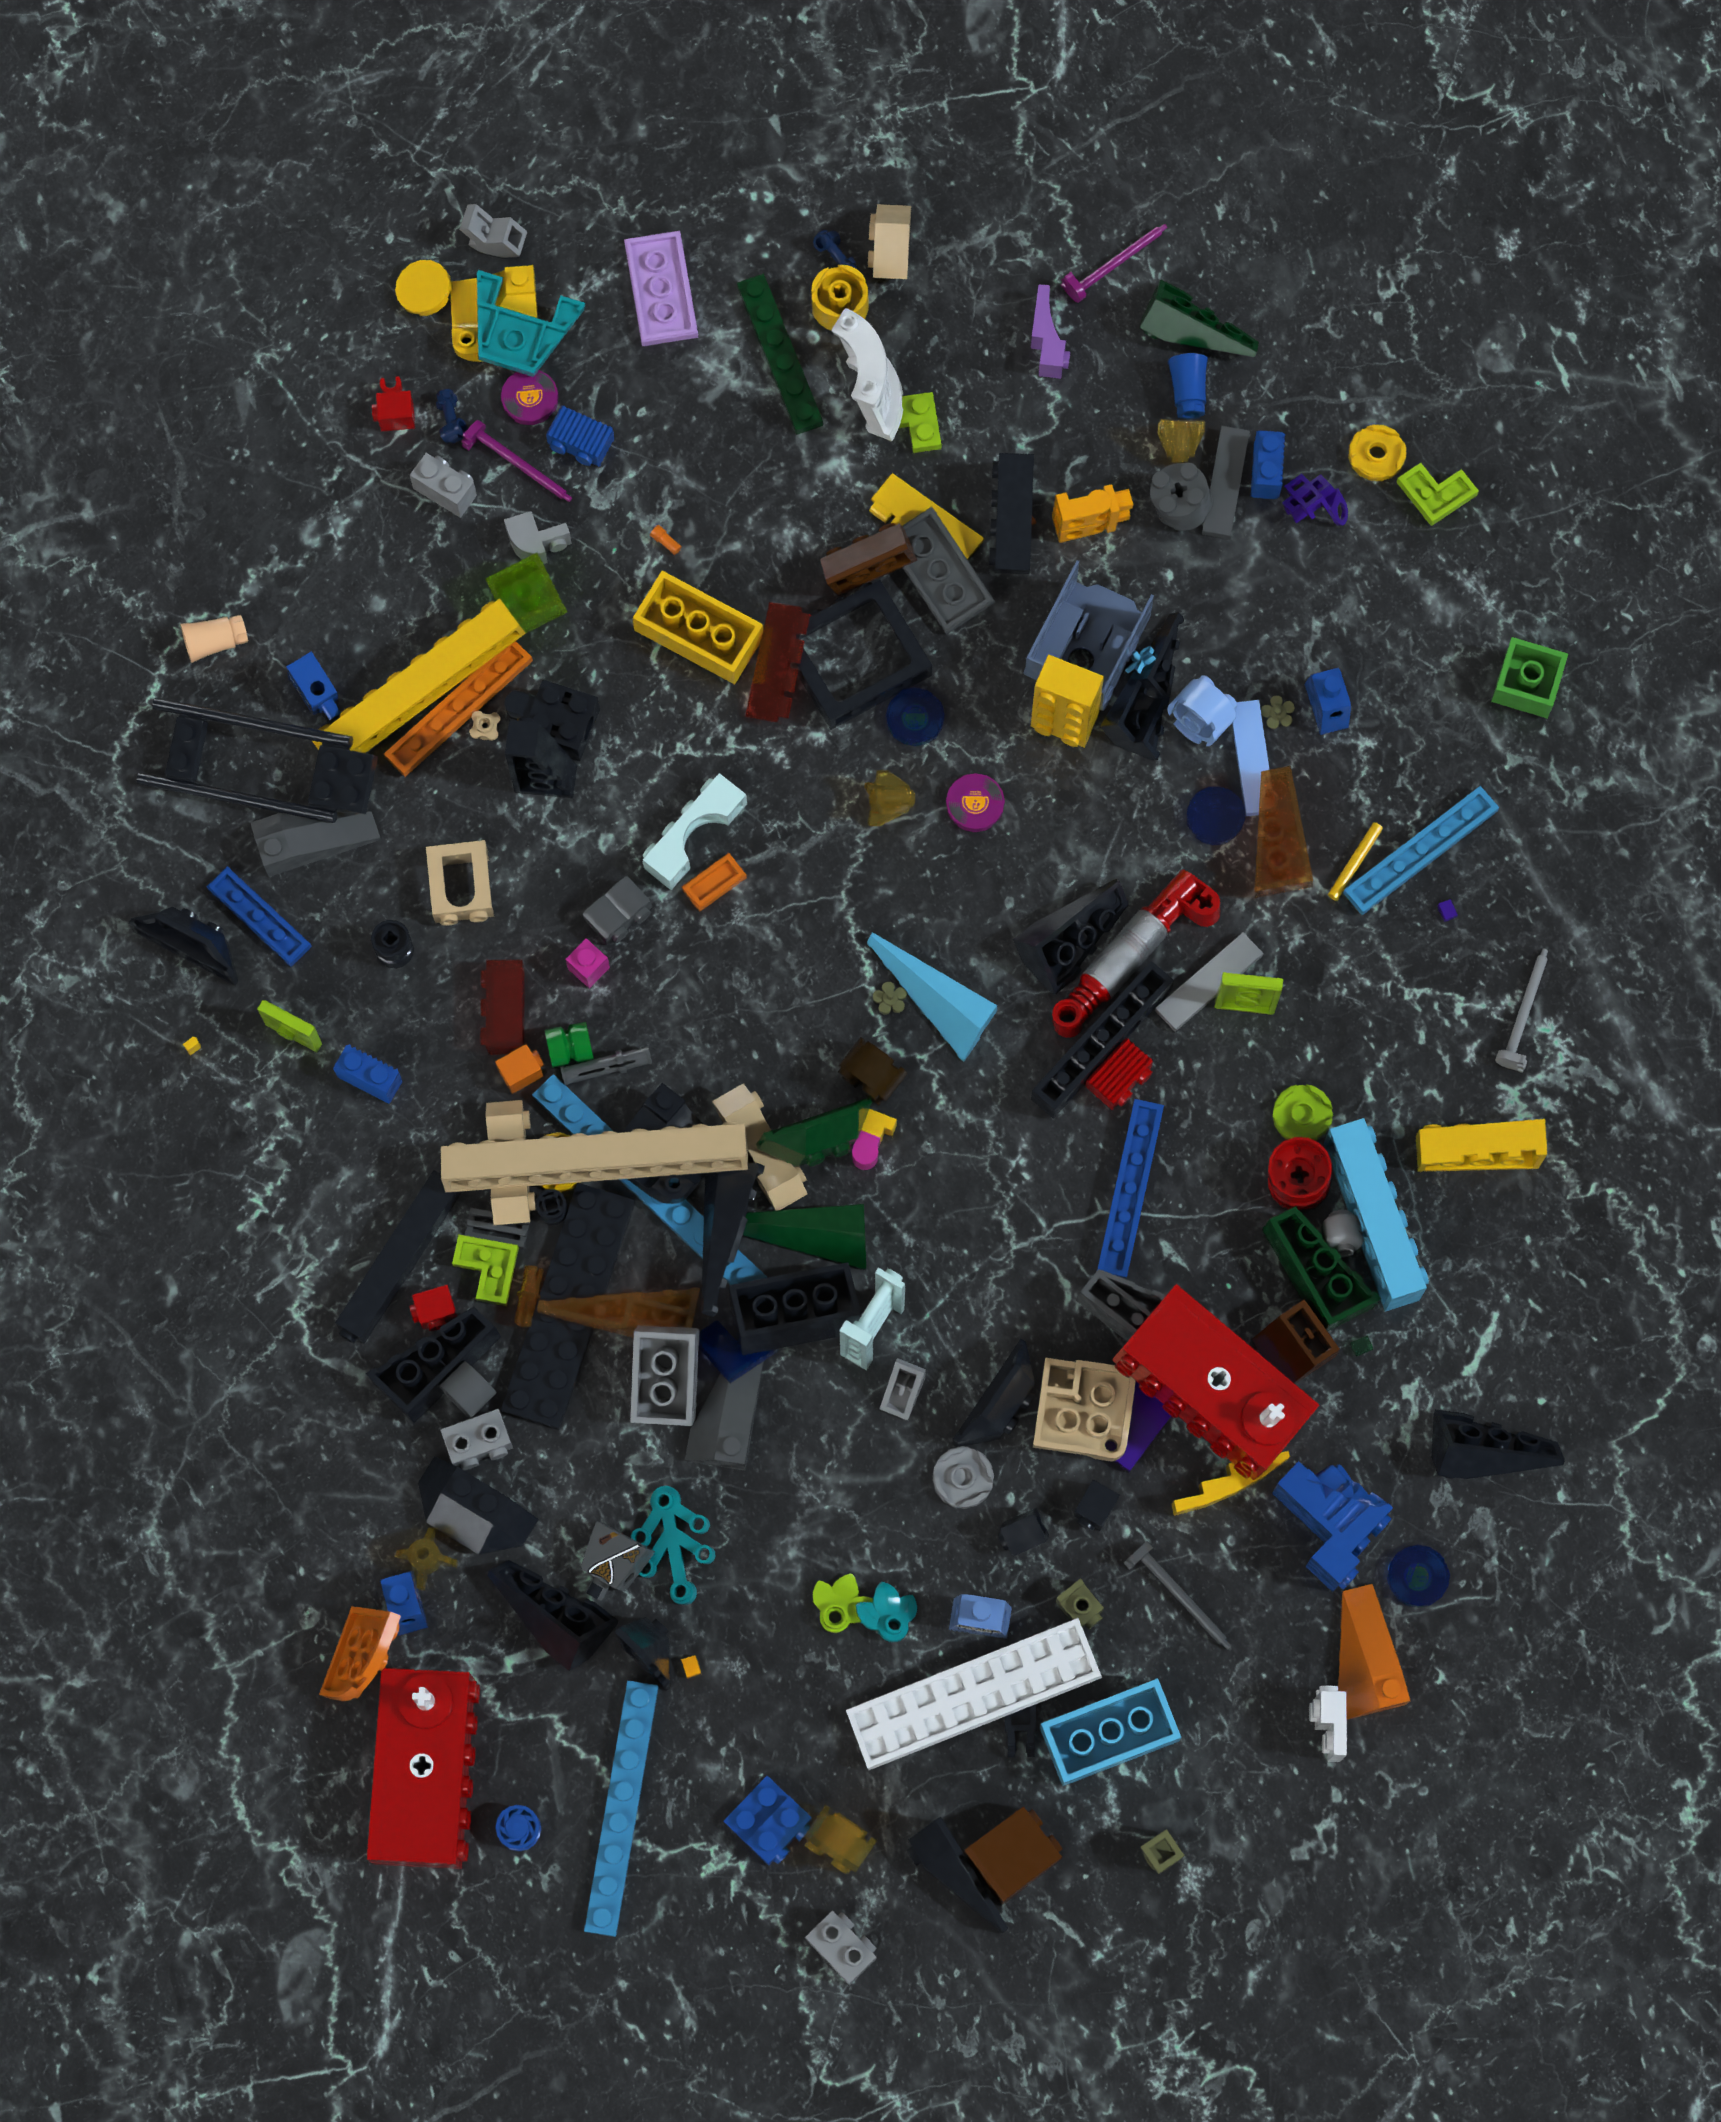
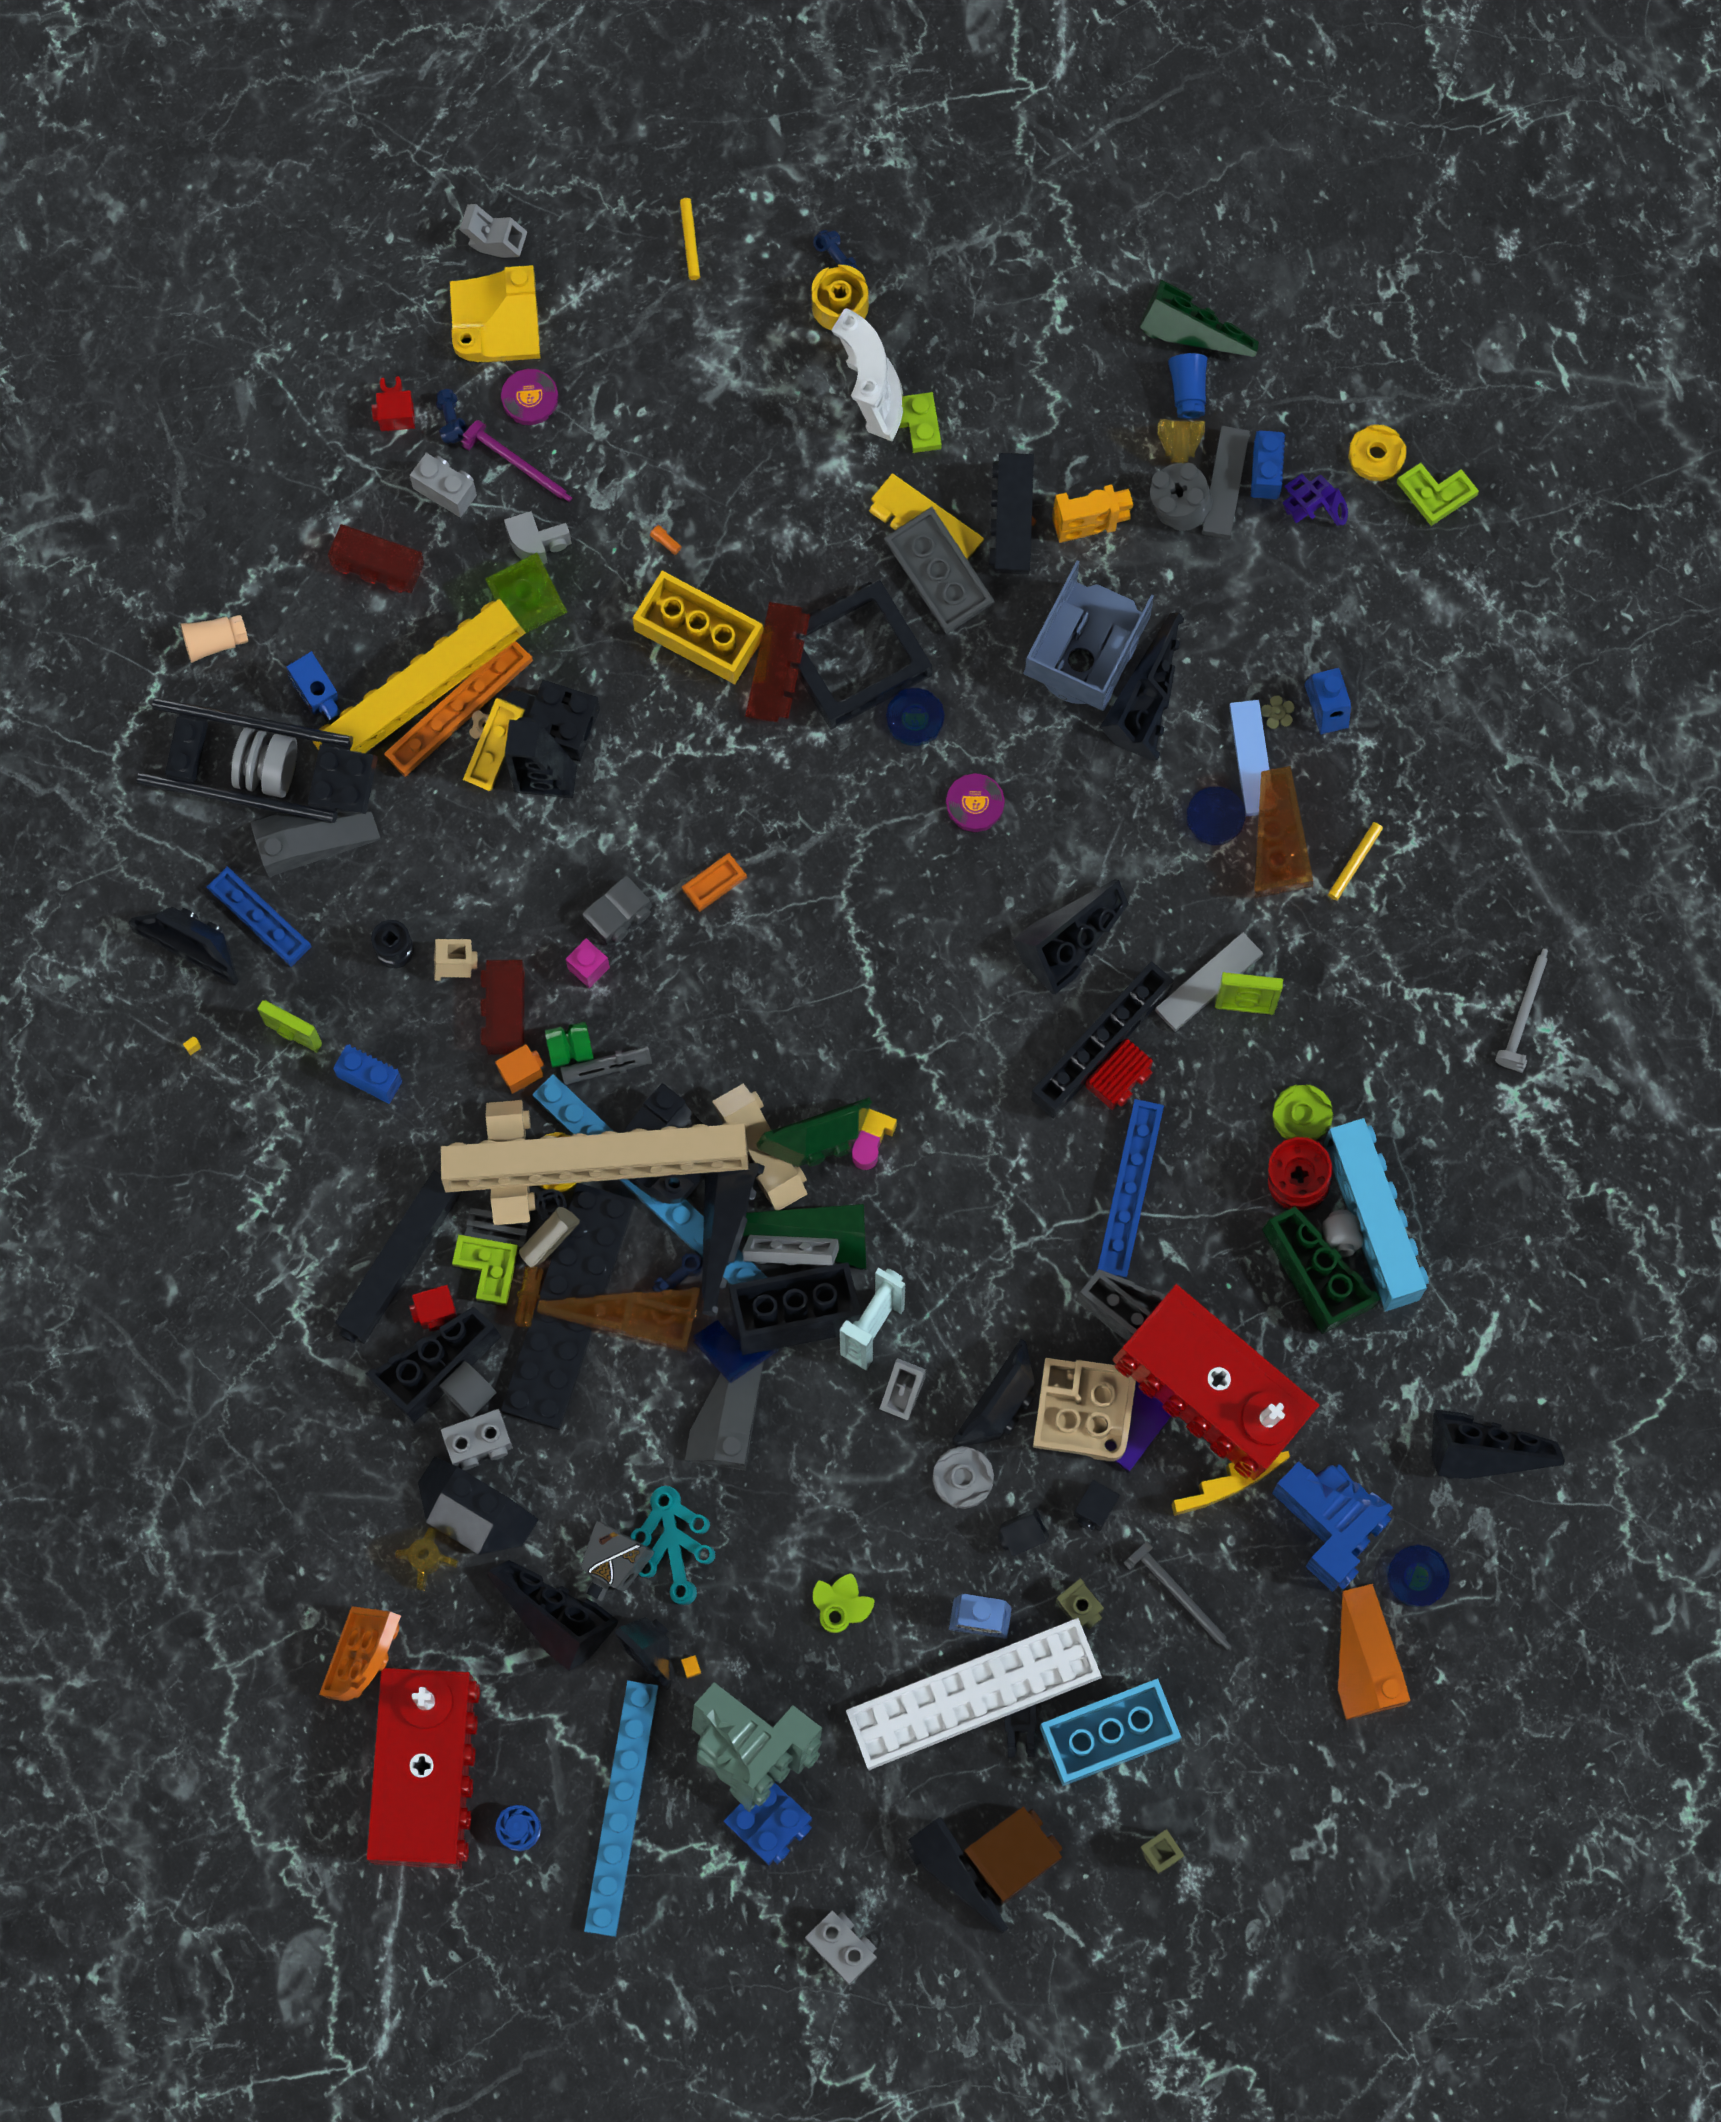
(258, 761): none -> light grey wheel
(375, 559): none -> clear red brick
(404, 1599): blue torso -> none
(423, 287): yellow tile -> none
(454, 958): none -> tan brick
(459, 853): tan panel -> none
(491, 746): none -> yellow plate
(515, 338): teal wing -> none
(548, 1237): none -> dark tan brick
(580, 437): blue brick -> none
(661, 288): lavender tile -> none
(664, 1375): light grey brick -> none
(689, 238): none -> yellow bar
(690, 1267): none -> dark blue bar
(717, 803): light aqua arch -> none
(747, 1749): none -> sand green brick
(780, 354): dark green plate -> none
(790, 1250): none -> light grey plate
(840, 1840): clear yellow brick -> none
(867, 558): reddish brown slope -> none
(872, 1070): dark brown brick -> none
(887, 1608): teal plate -> none
(888, 798): clear yellow brick -> none
(890, 998): olive plant -> none
(891, 241): tan brick -> none
(949, 1005): medium azure wedge -> none
(1045, 338): medium lavender slope -> none
(1066, 701): yellow brick -> none
(1077, 289): magenta piece -> none
(1134, 946): piece -> none
(1141, 660): medium azure plant -> none
(1202, 711): light blue brick -> none
(1296, 1343): reddish brown slope -> none
(1329, 1714): white plate -> none
(1361, 1346): clear green piece -> none
(1421, 850): dark azure plate -> none
(1447, 910): dark purple piece -> none
(1482, 1146): yellow wedge -> none
(1529, 677): bright green brick -> none

